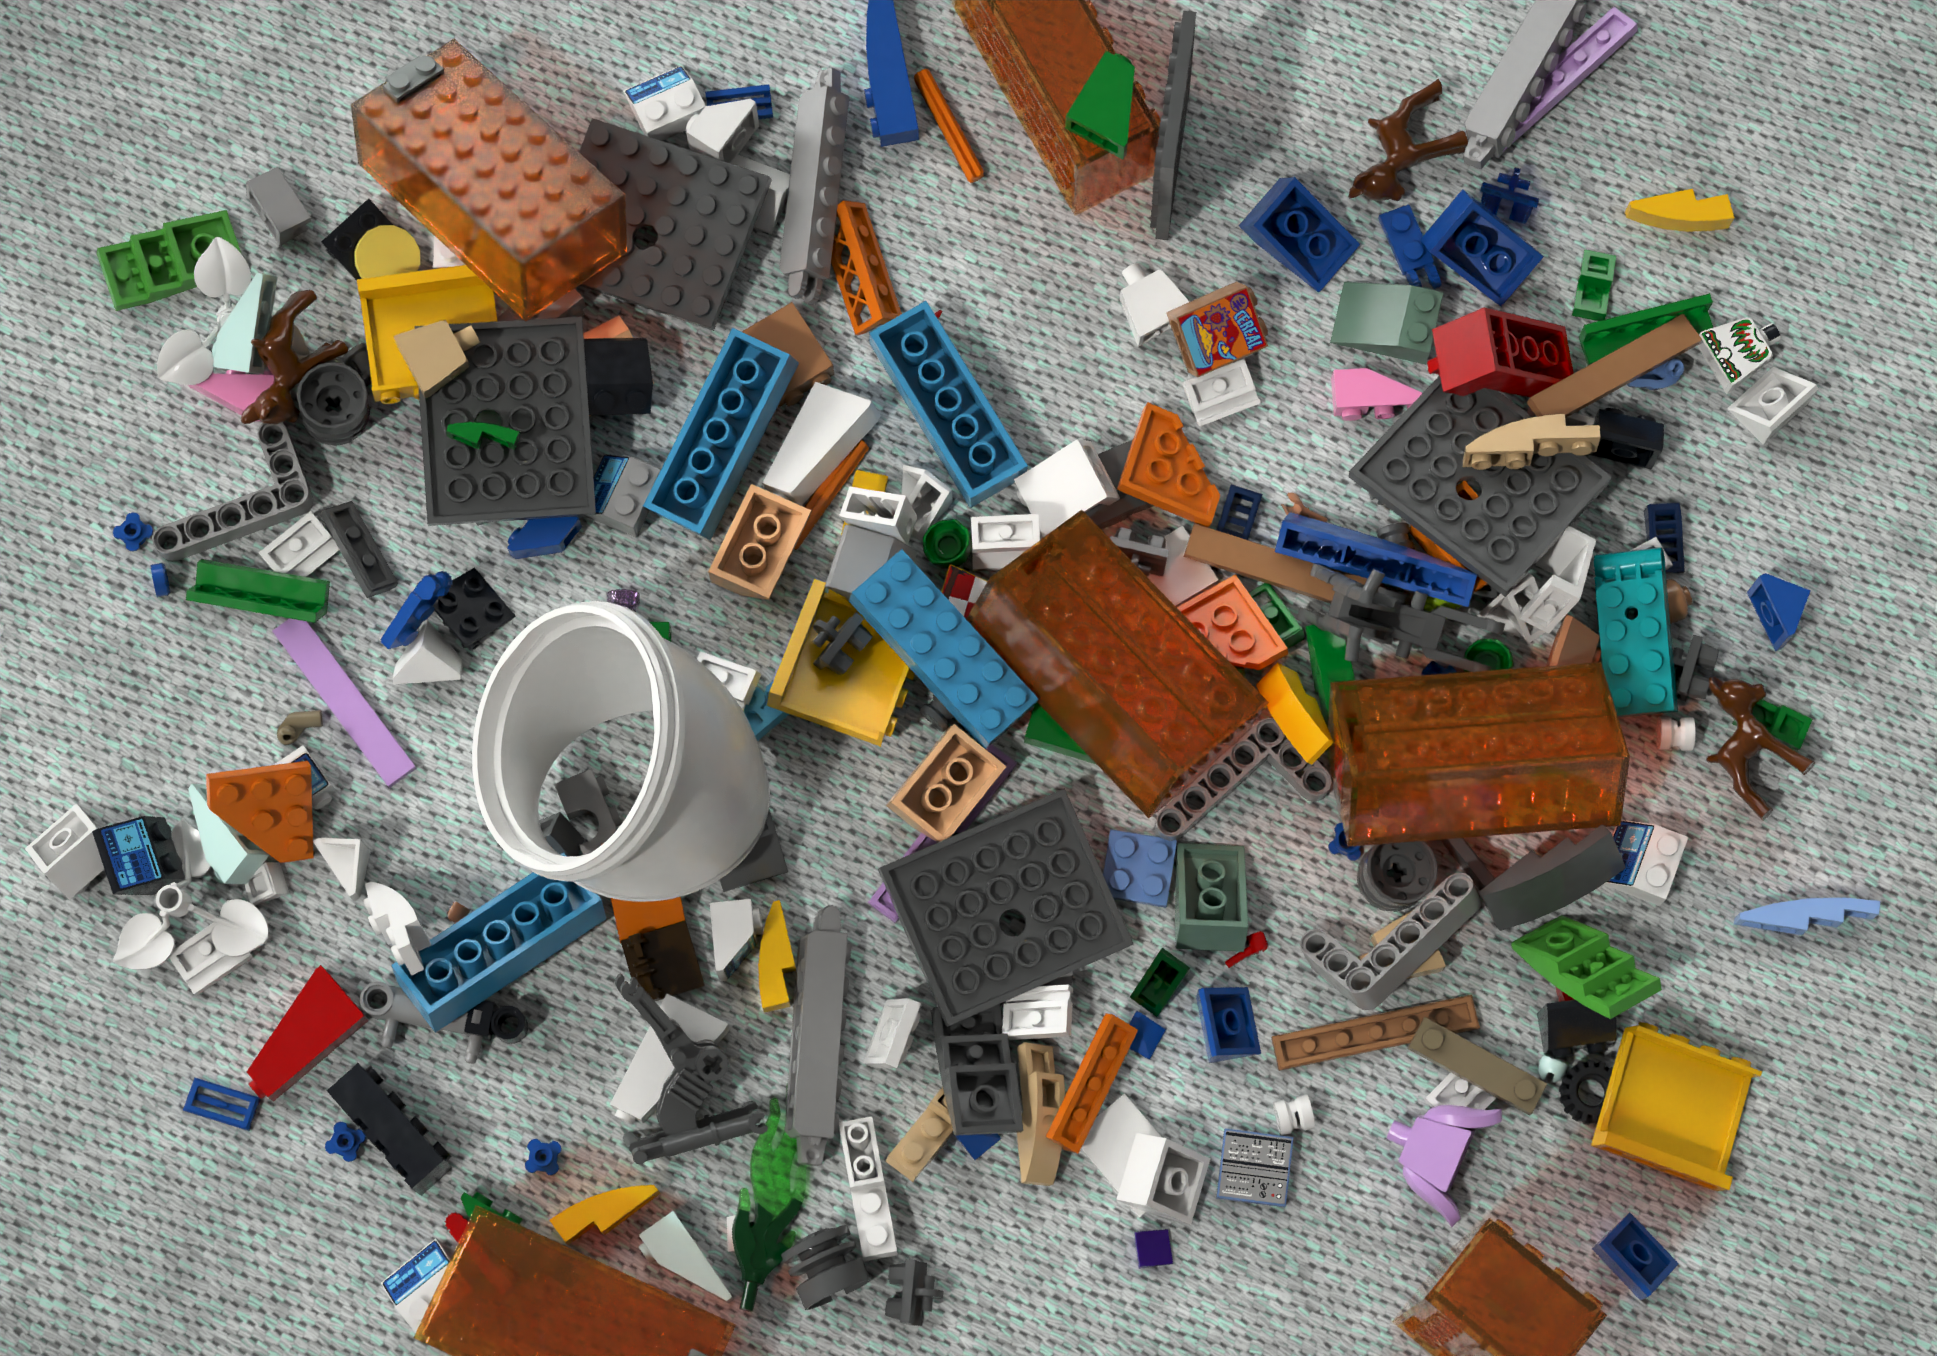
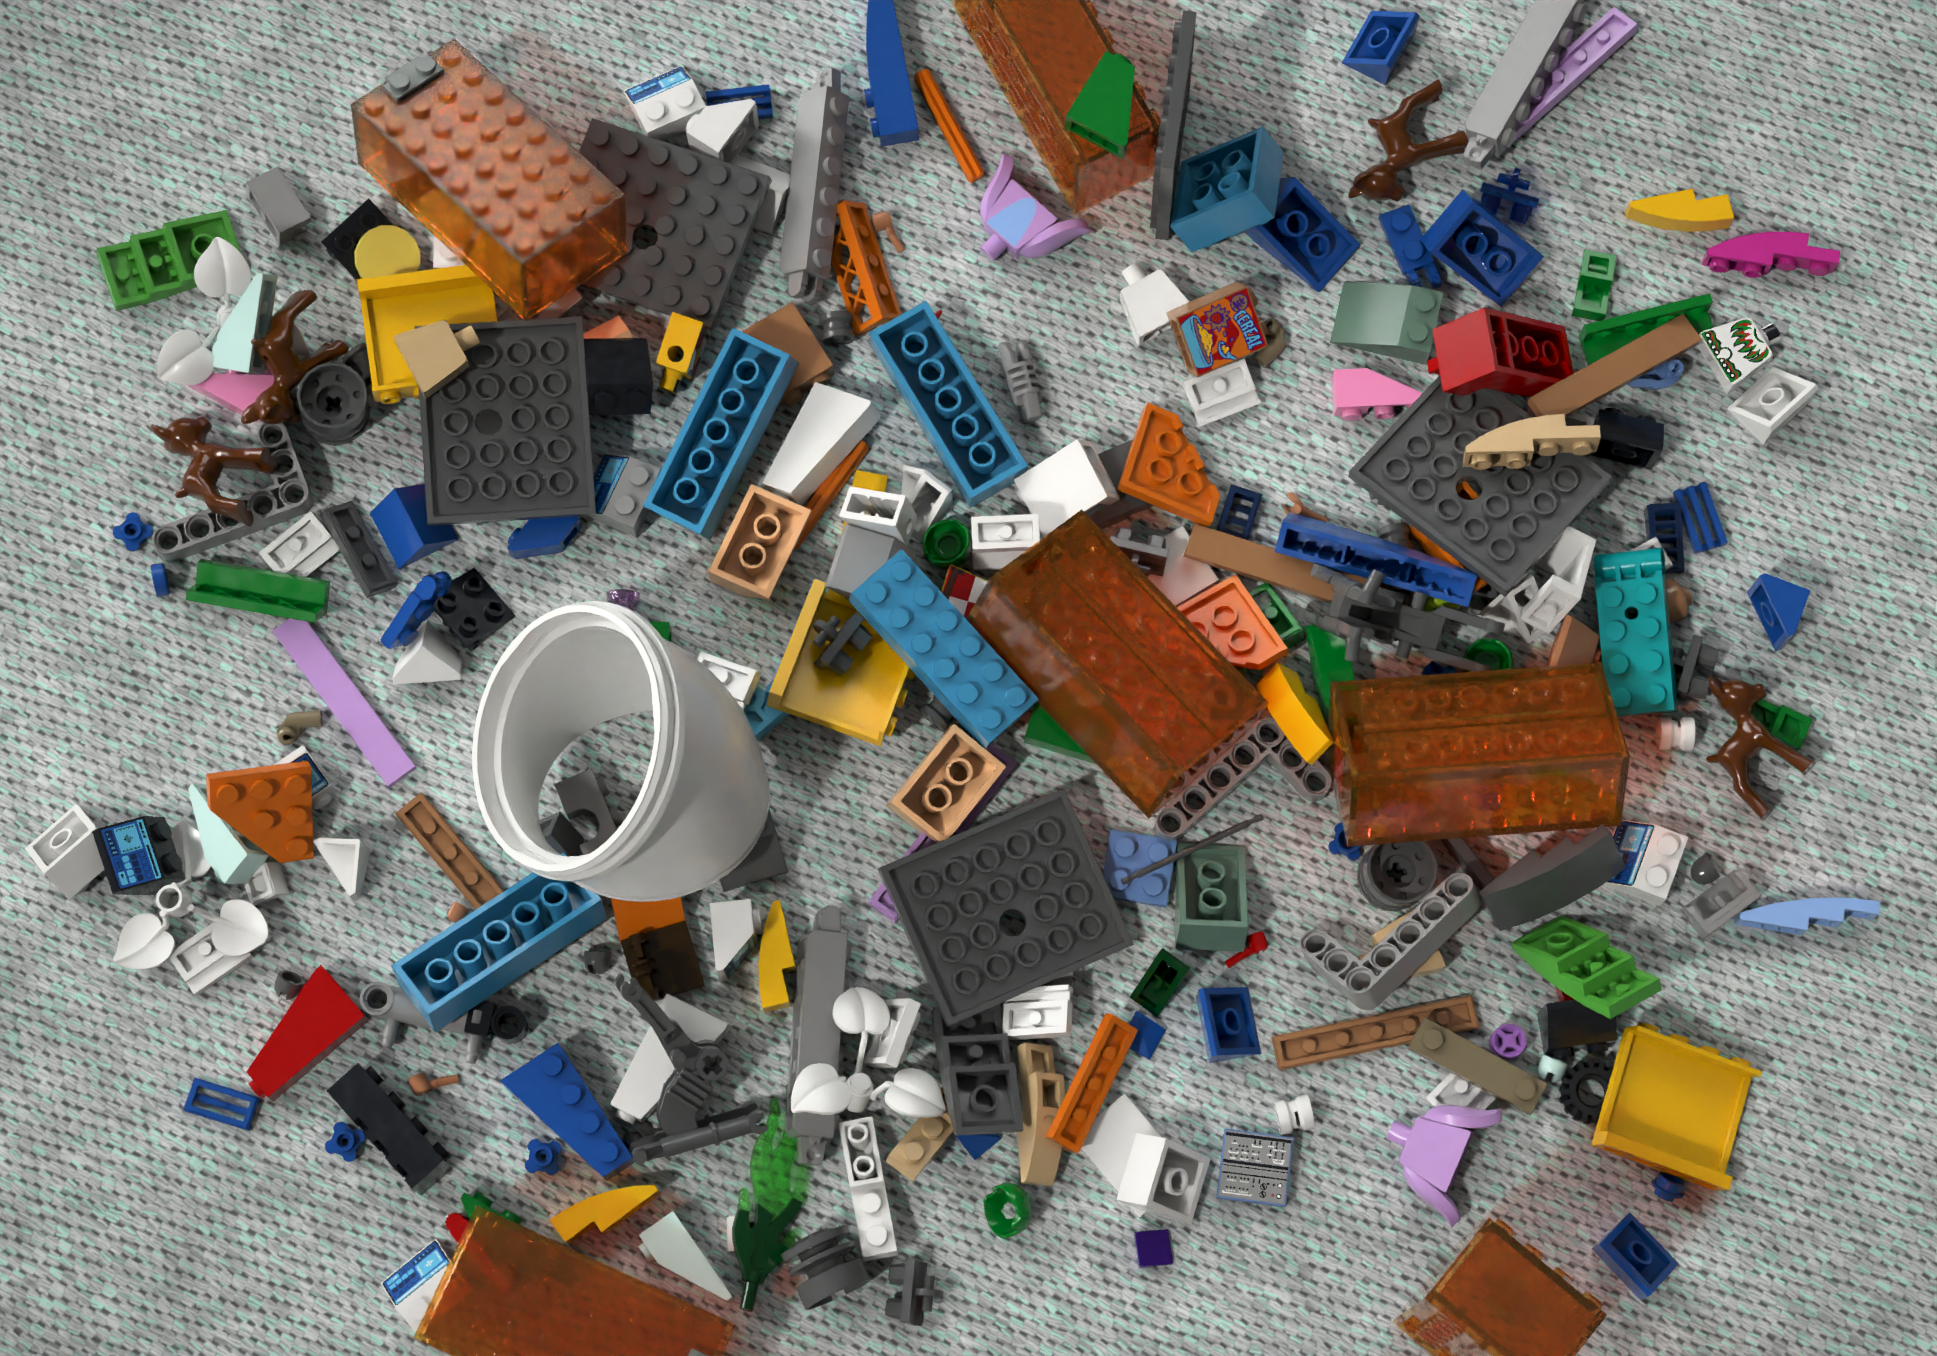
(188, 438): none -> reddish brown animal
(288, 988): none -> dark grey hinge
(398, 923): white slope -> none
(404, 526): none -> blue slope
(419, 1083): none -> nougat hand
(449, 851): none -> medium nougat tile
(473, 433): green slope -> none
(565, 1104): none -> blue wedge
(597, 961): none -> dark grey hinge
(692, 338): none -> yellow torso
(823, 1093): none -> white plant
(837, 328): none -> dark grey wheel
(883, 221): none -> nougat hand
(995, 1202): none -> green hair
(1020, 221): none -> lavender torso
(1021, 380): none -> light grey hinge
(1191, 849): none -> dark grey piece
(1227, 189): none -> dark azure slope
(1275, 341): none -> dark tan arm
(1381, 43): none -> blue slope
(1512, 1037): none -> medium lavender wheel
(1668, 1187): none -> blue plate
(1703, 871): none -> dark grey hinge
(1711, 511): none -> blue tile
(1720, 903): none -> light grey hinge
(1758, 251): none -> dark pink slope

